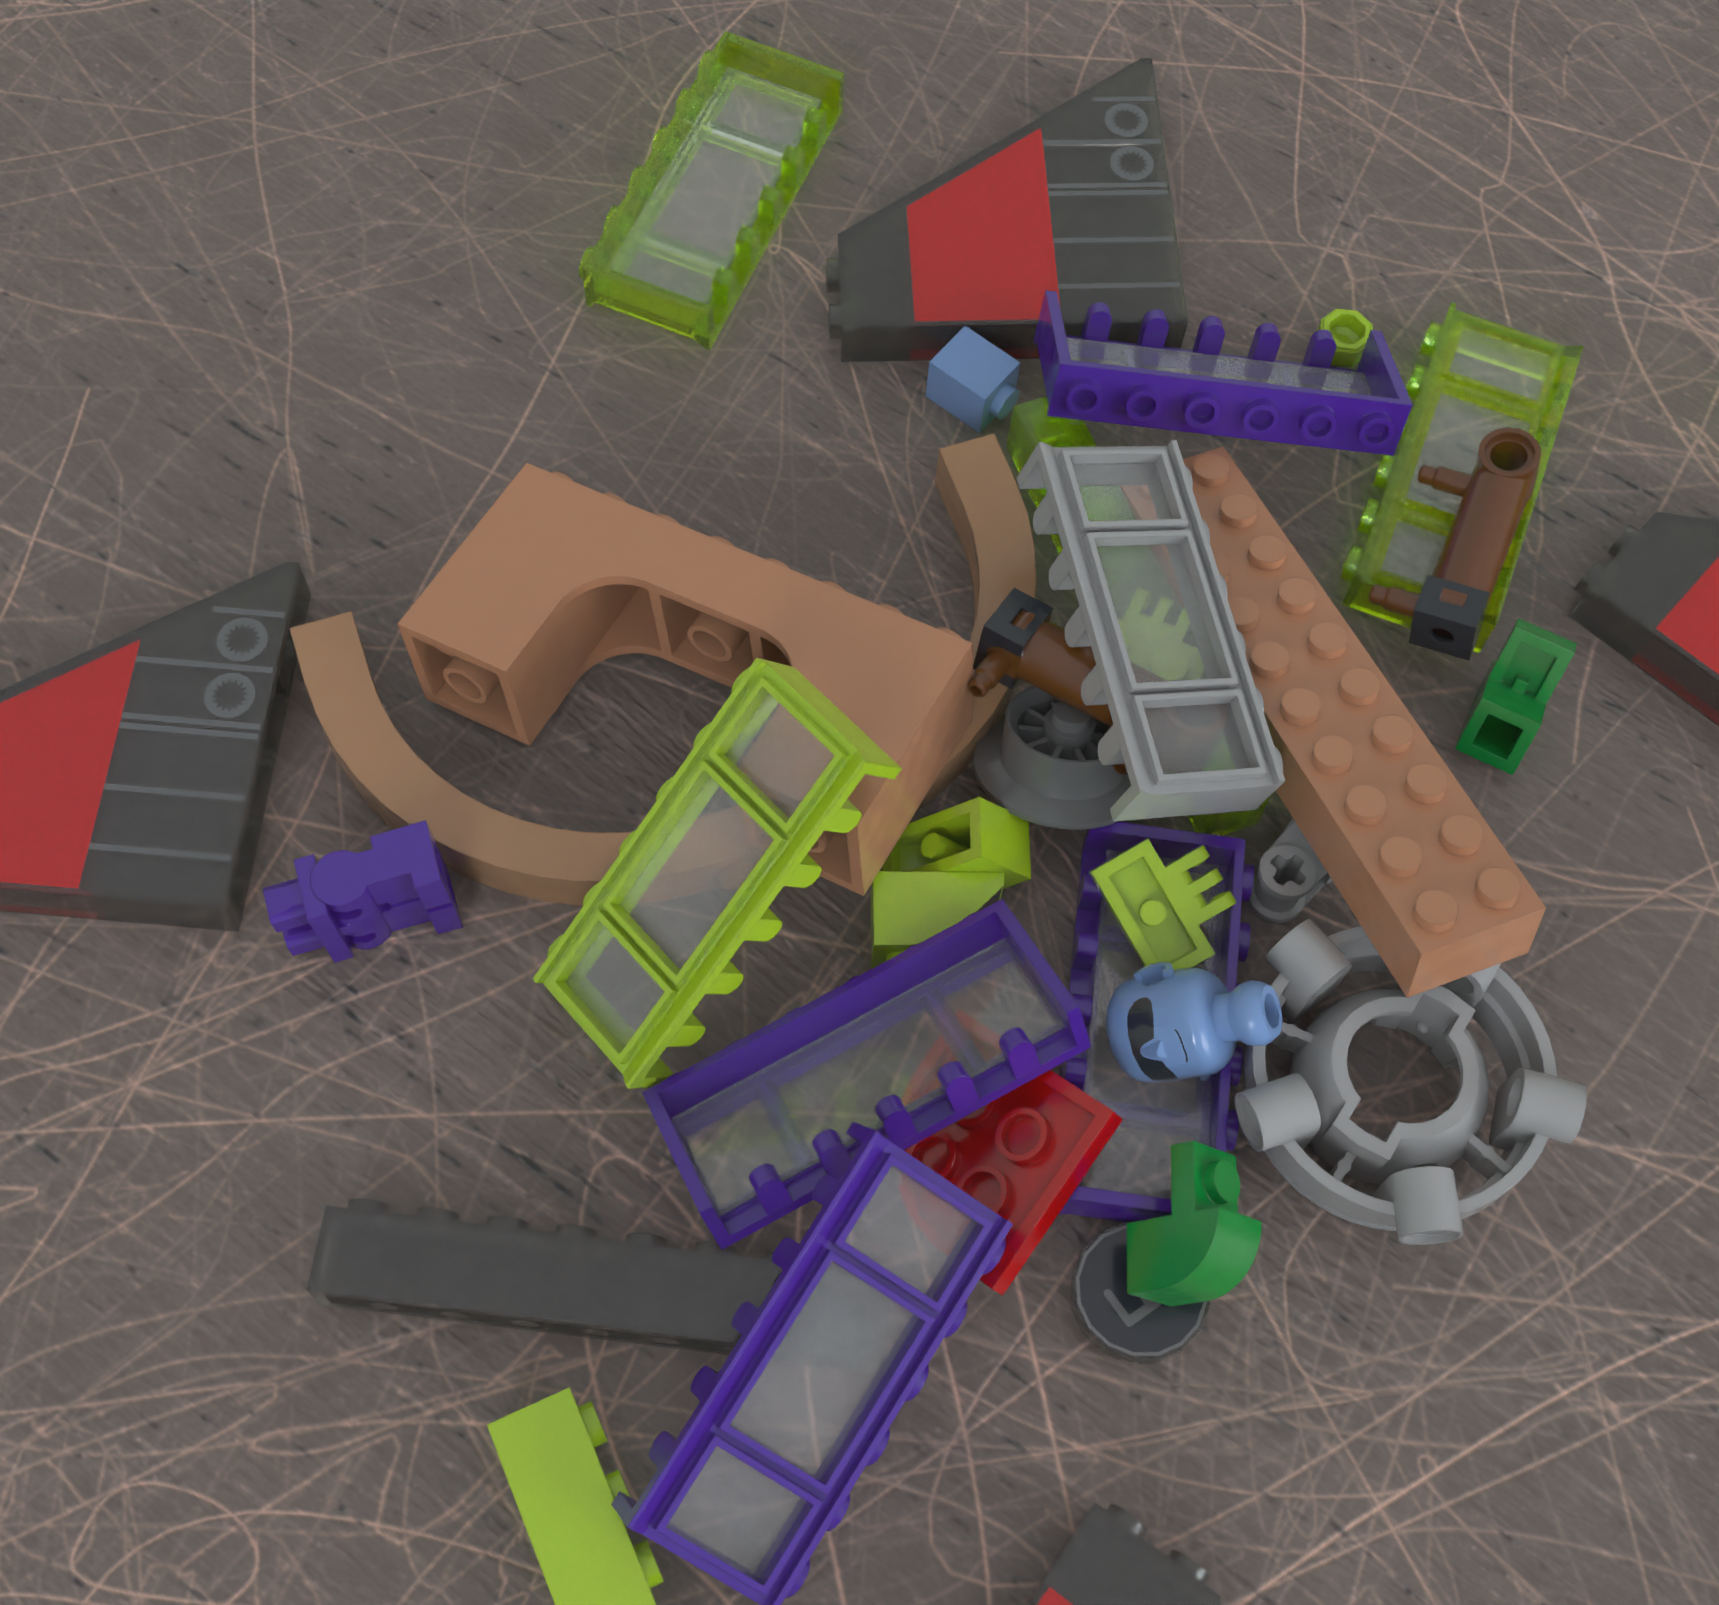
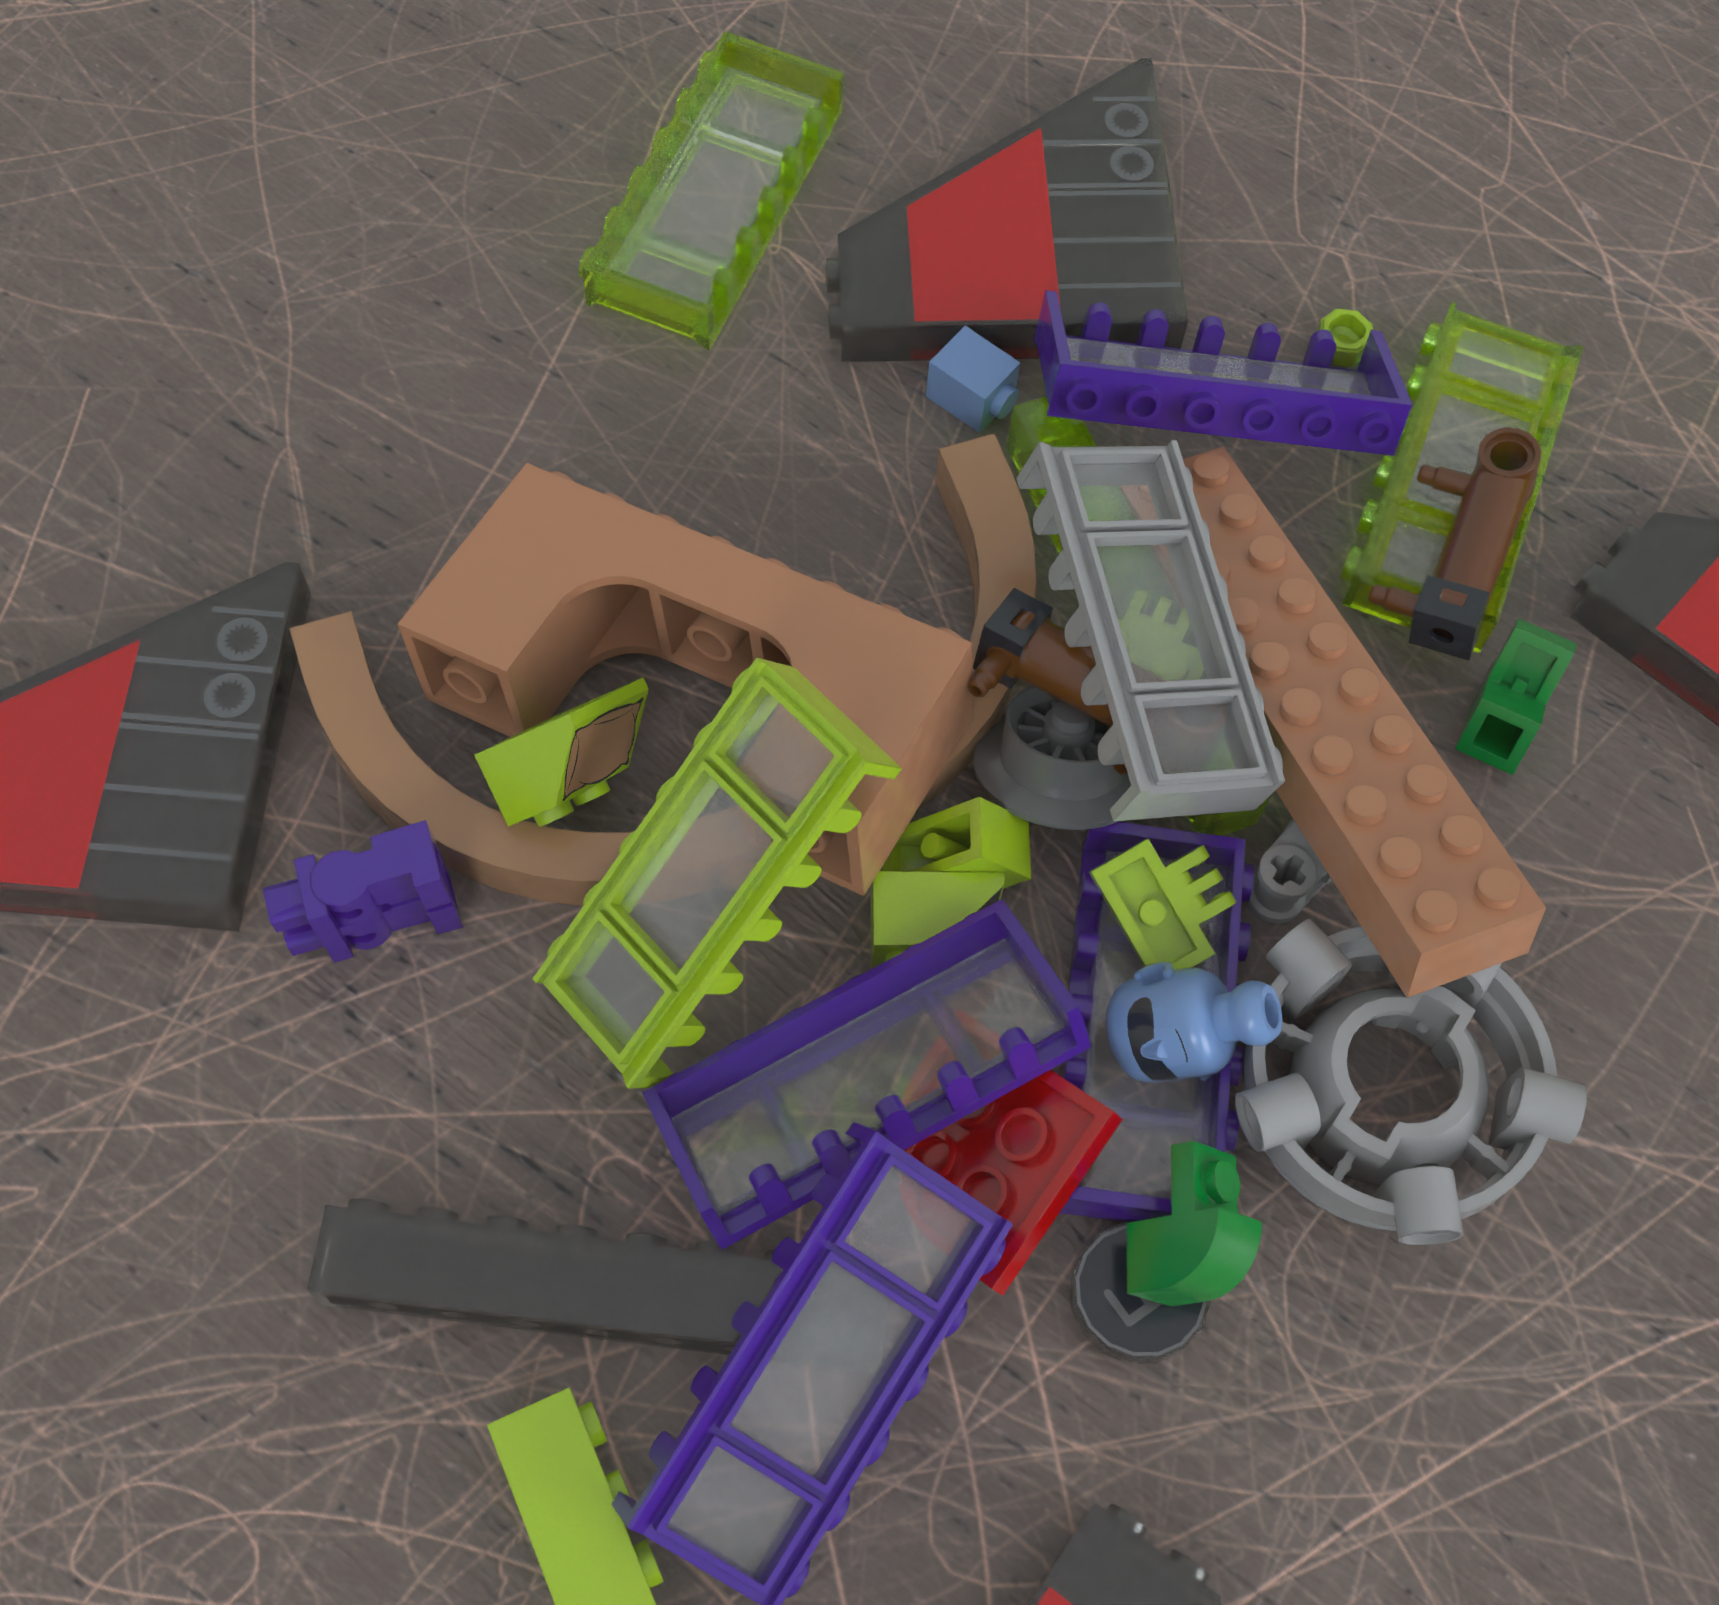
(564, 757): none -> lime slope

